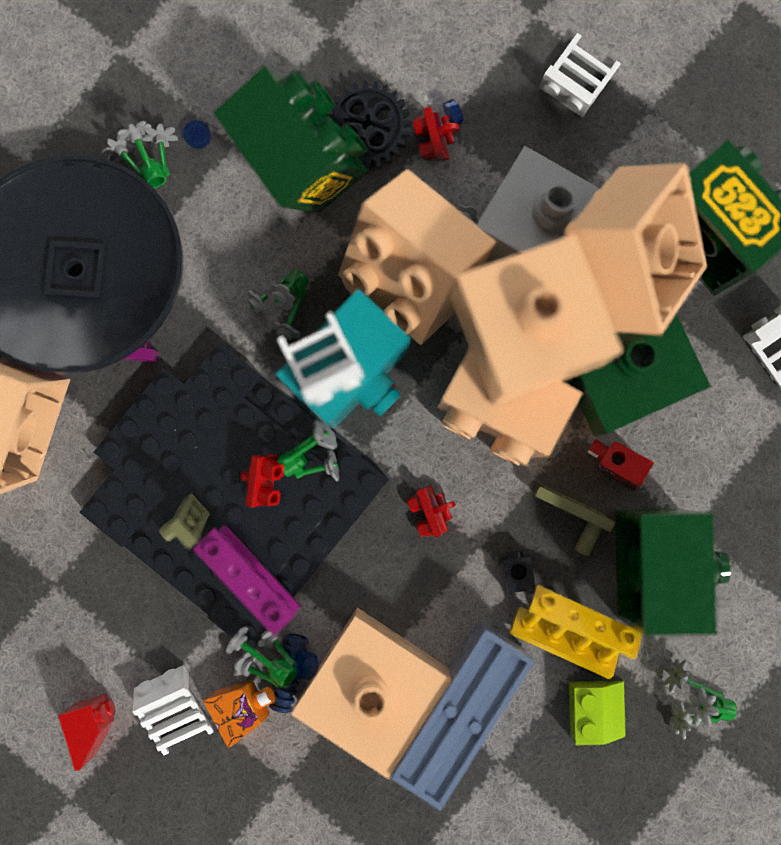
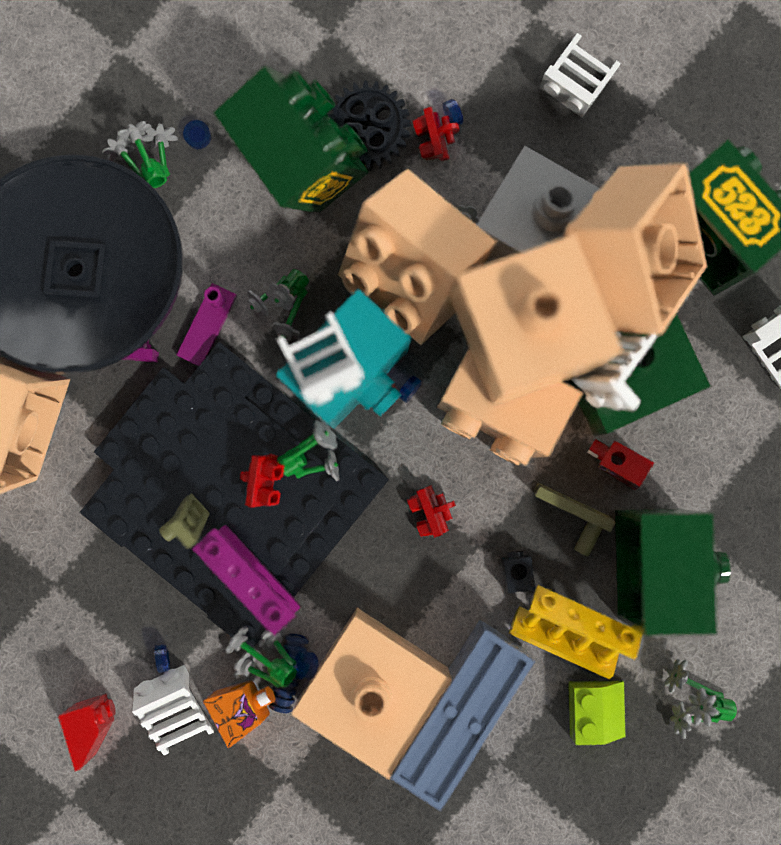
(162, 658): none -> clear blue tile
(207, 324): none -> magenta piece
(410, 388): none -> clear blue tile
(606, 384): none -> white plate

